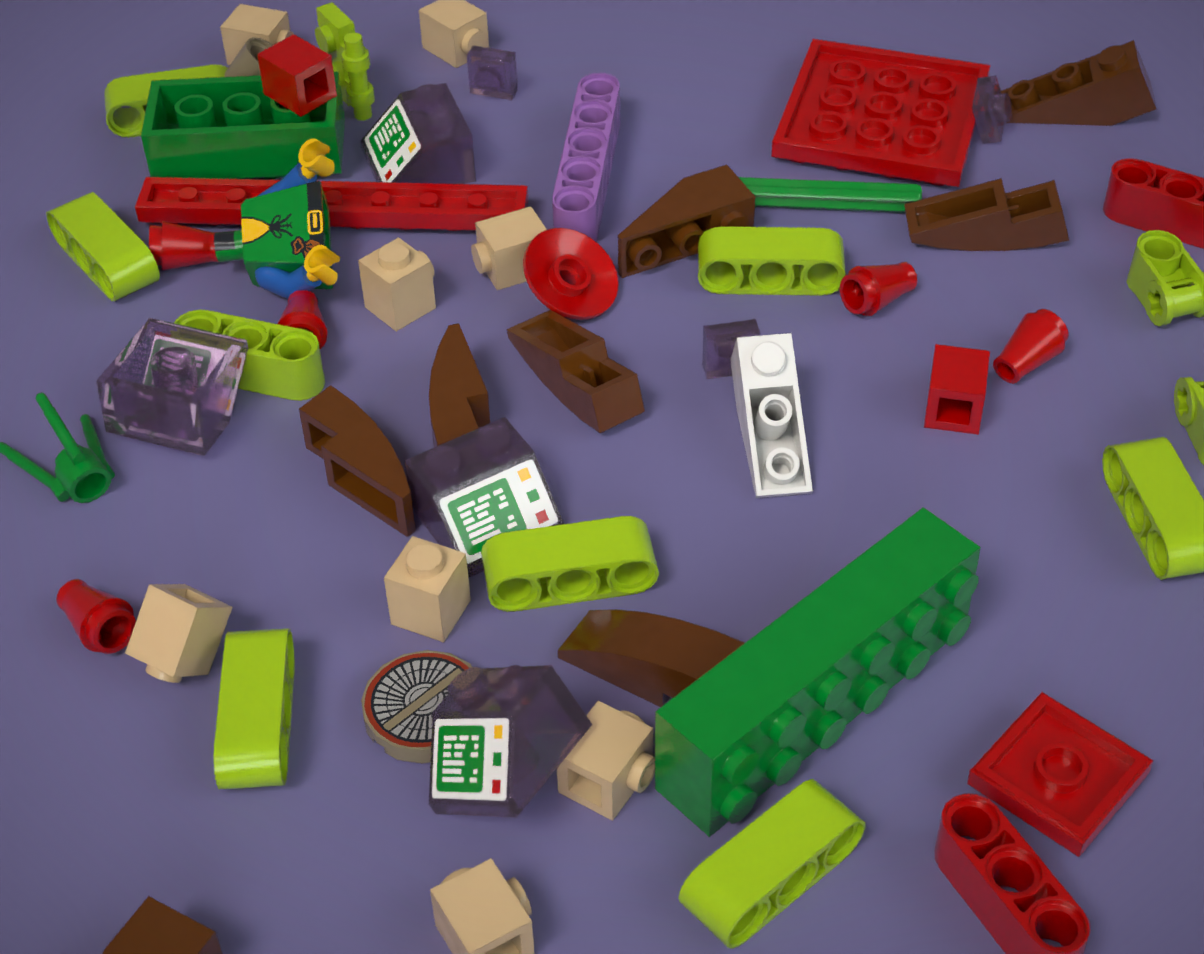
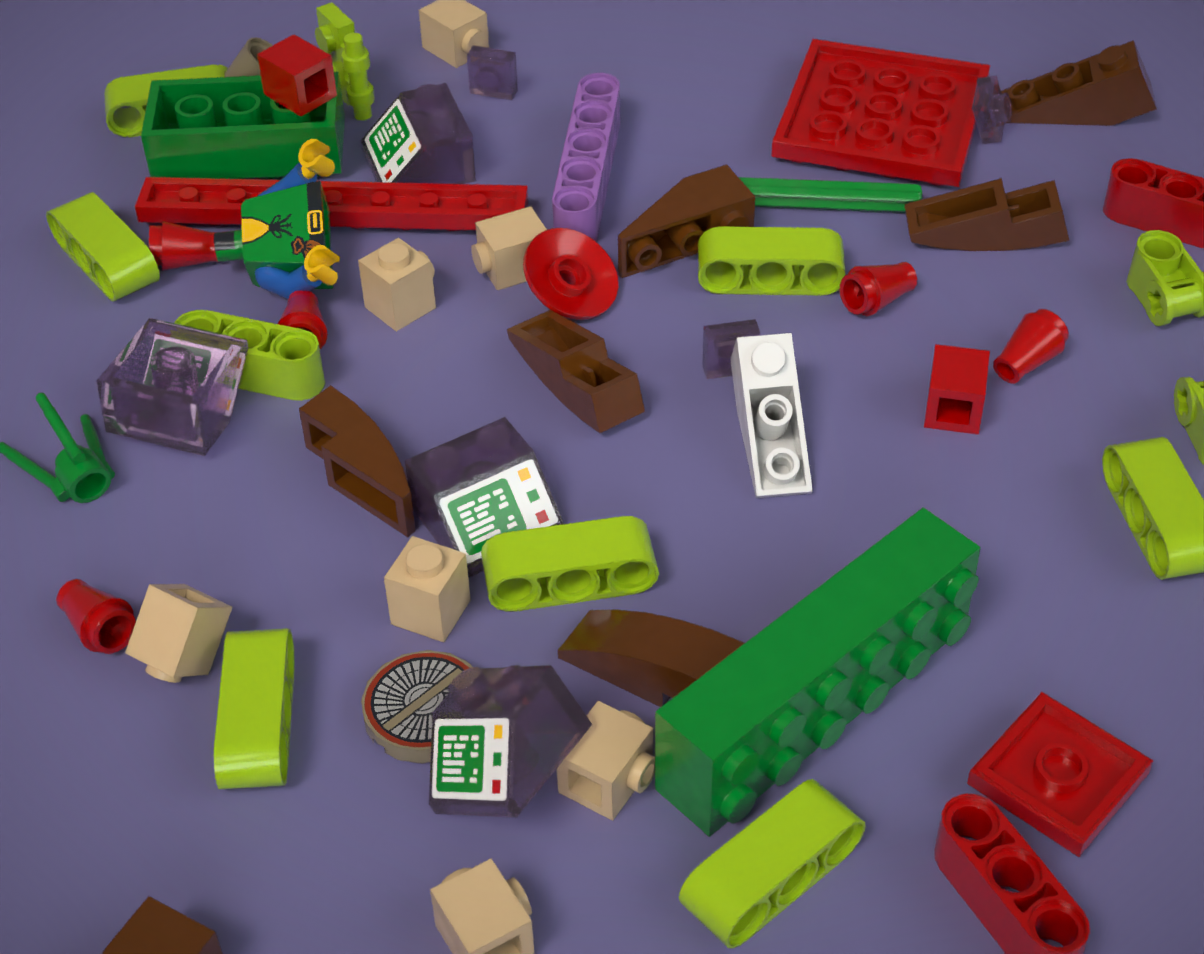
(252, 22): tan brick -> none
(456, 390): reddish brown slope -> none

